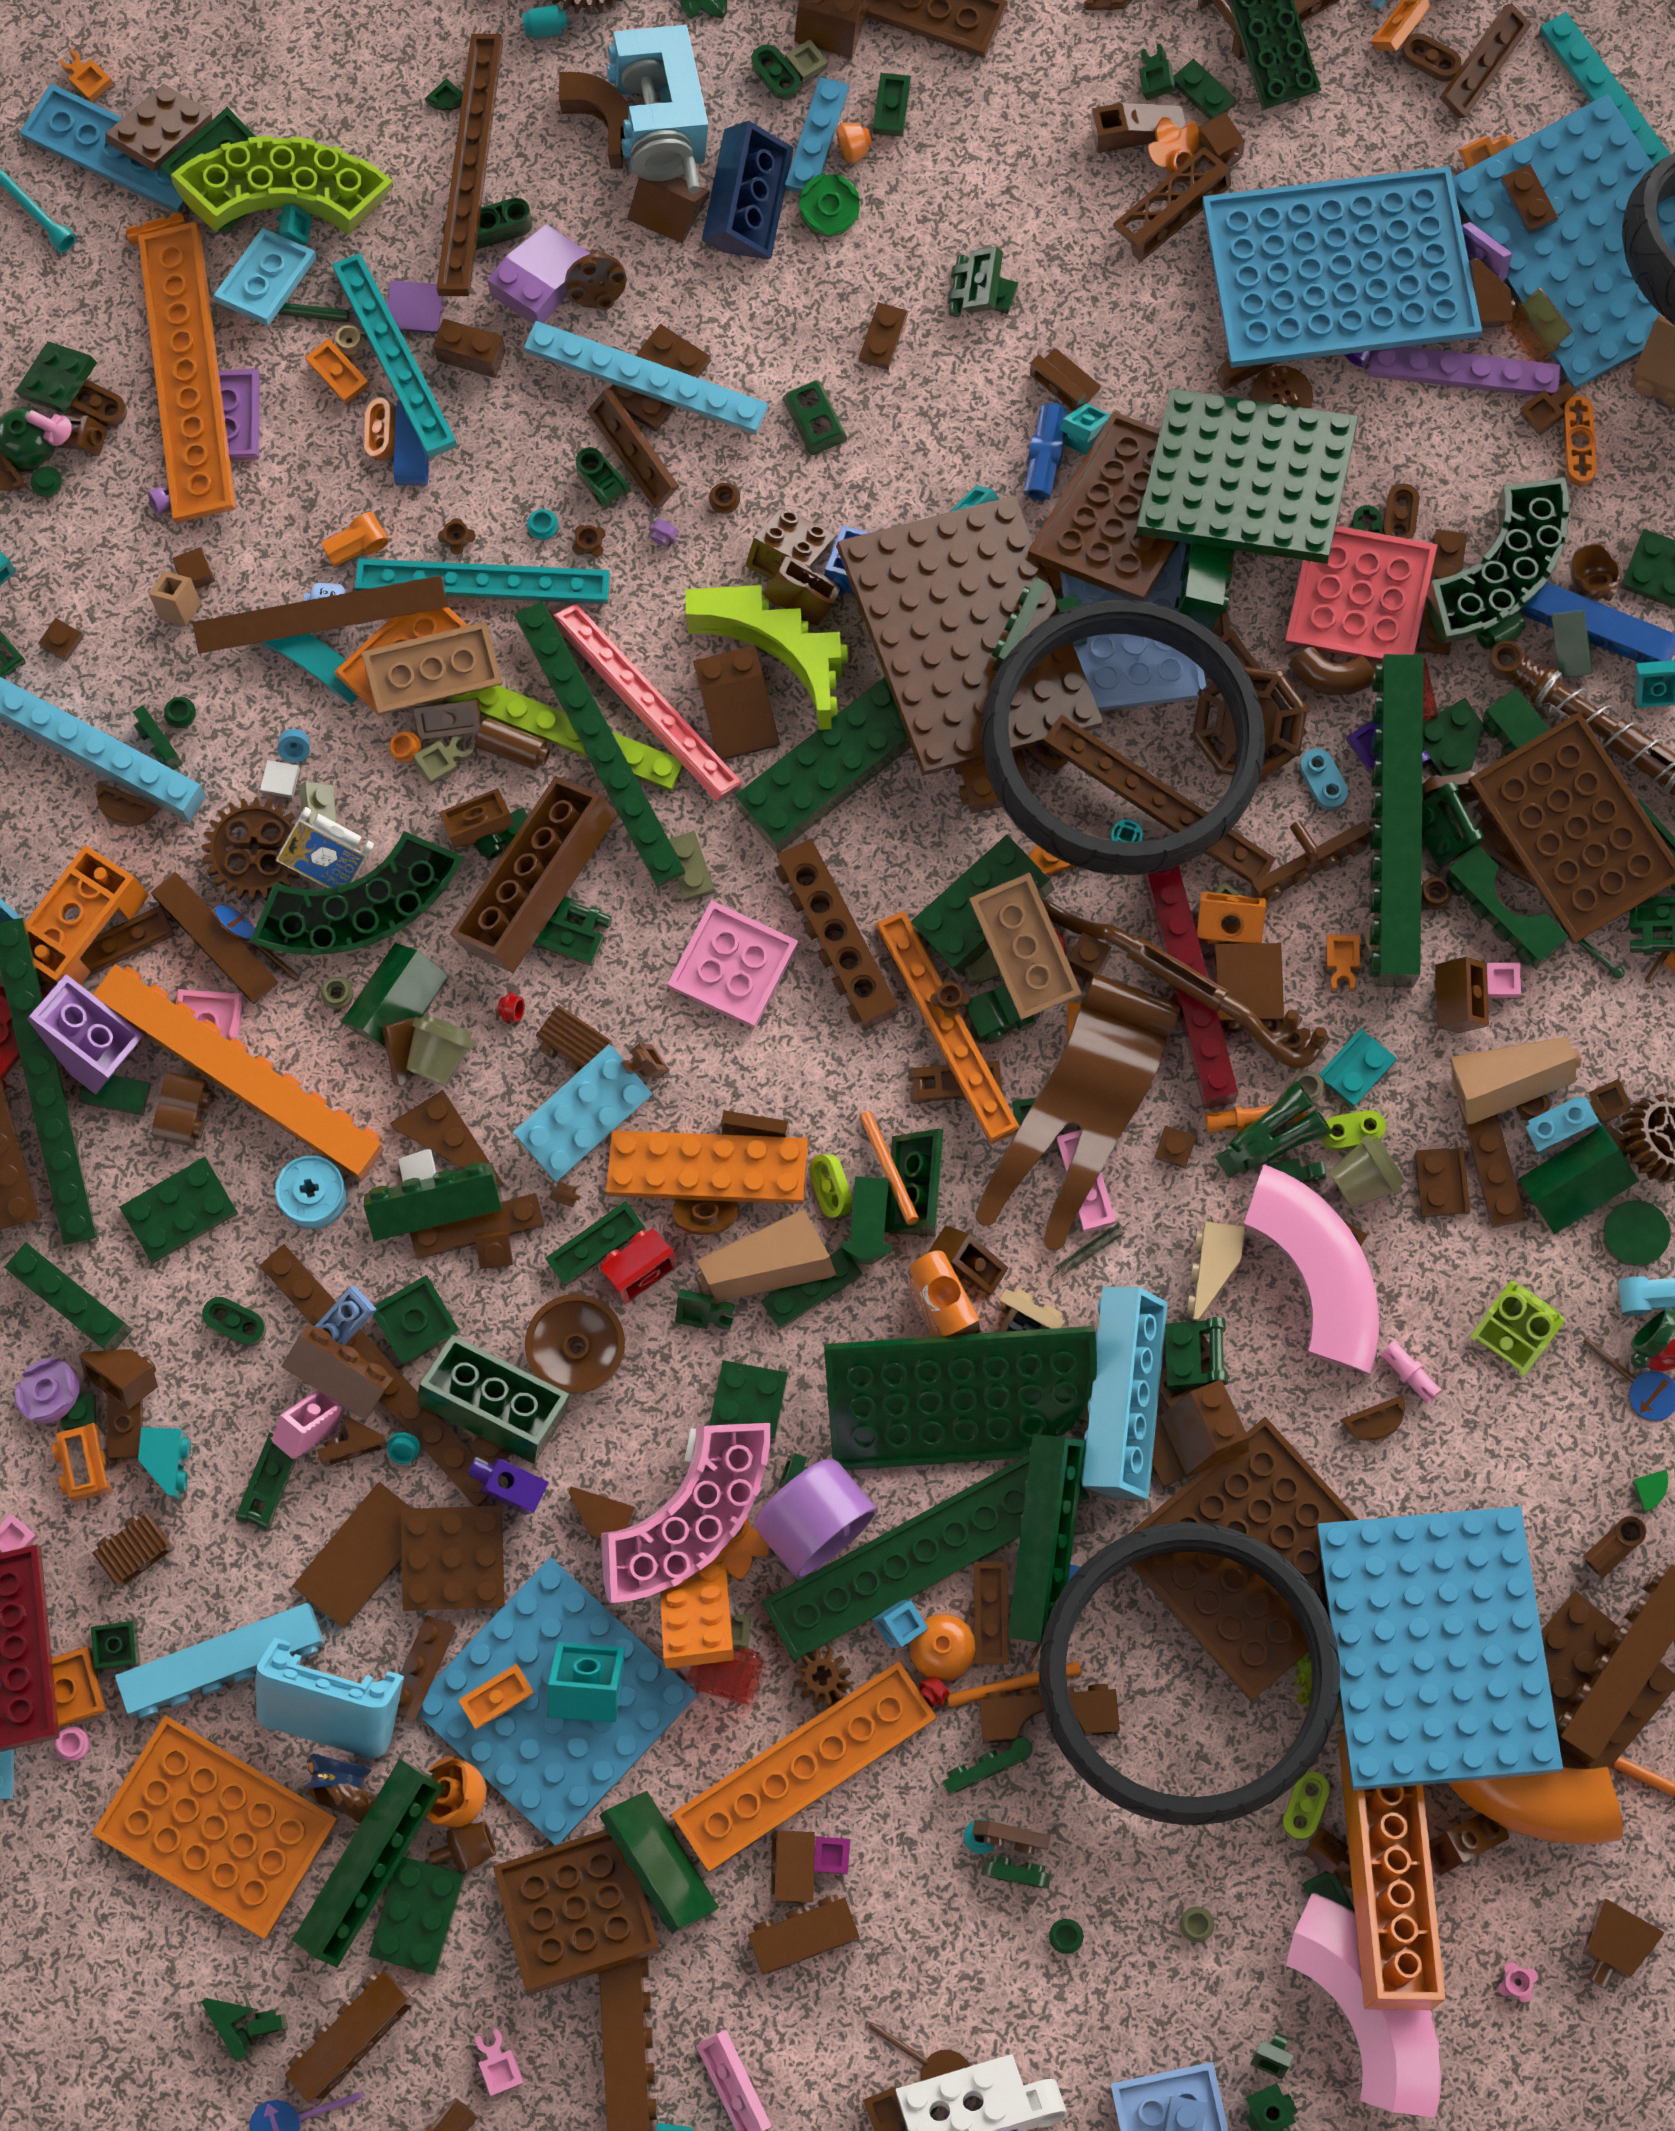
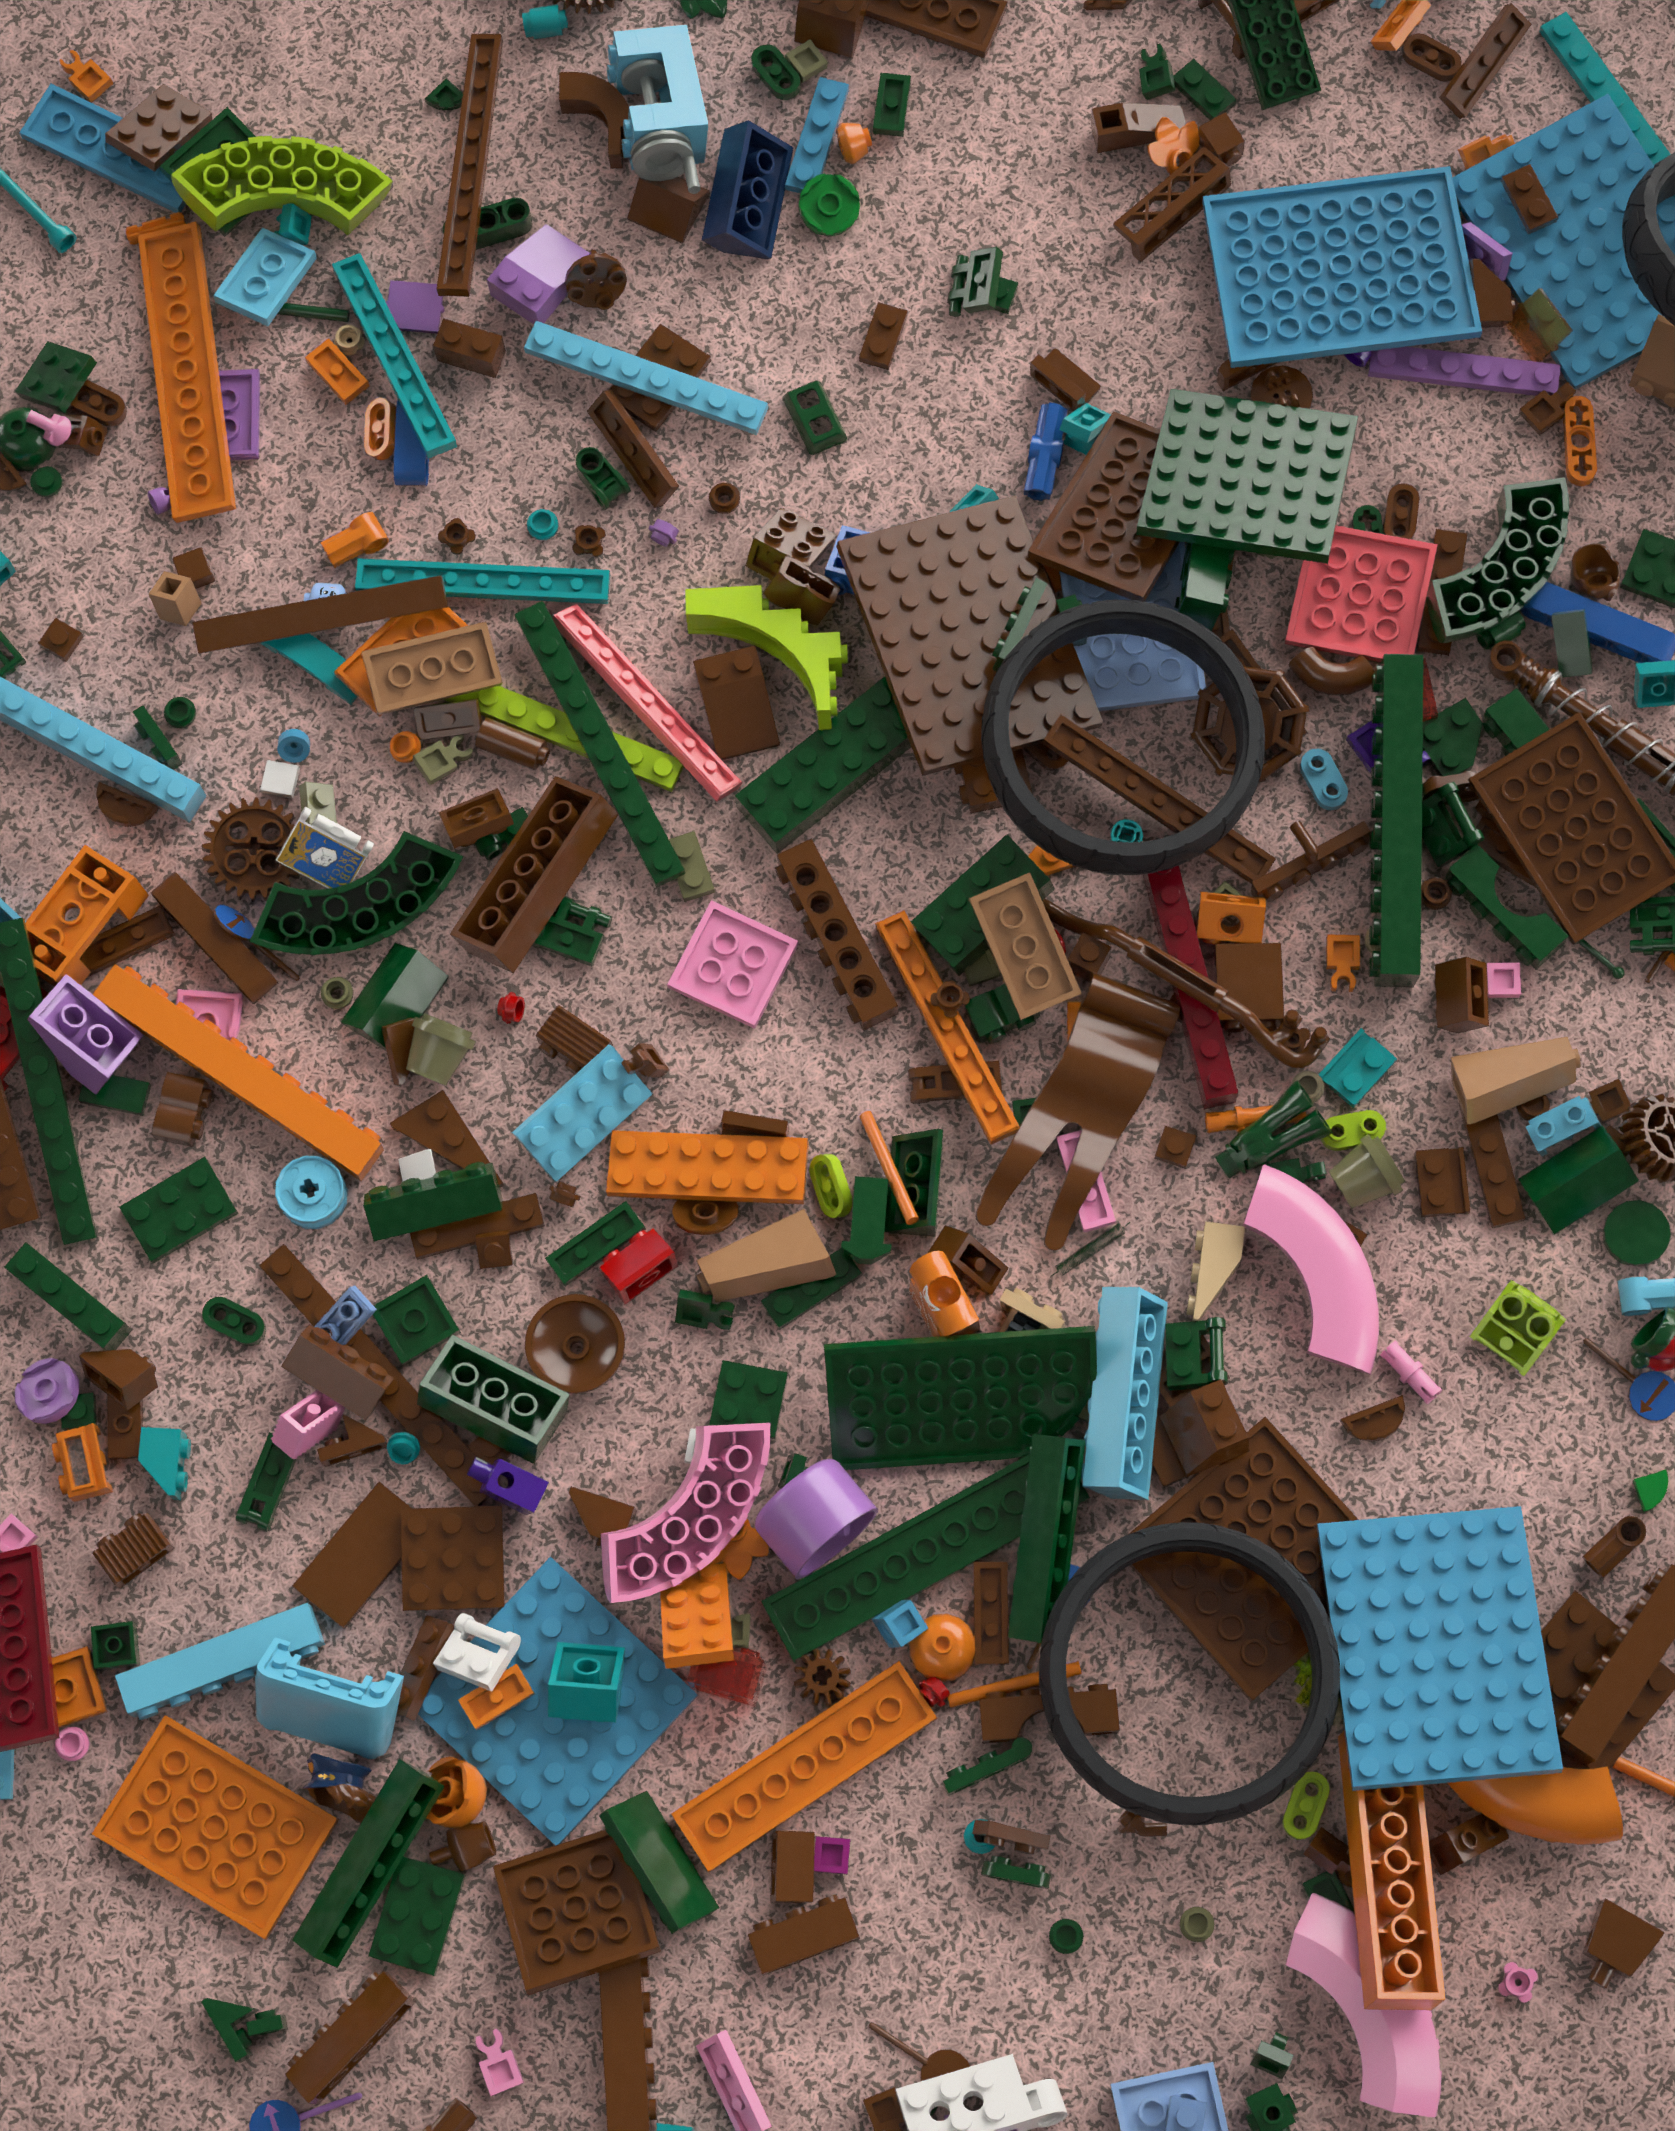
(474, 1662): none -> white plate
(1136, 1824): none -> reddish brown plate

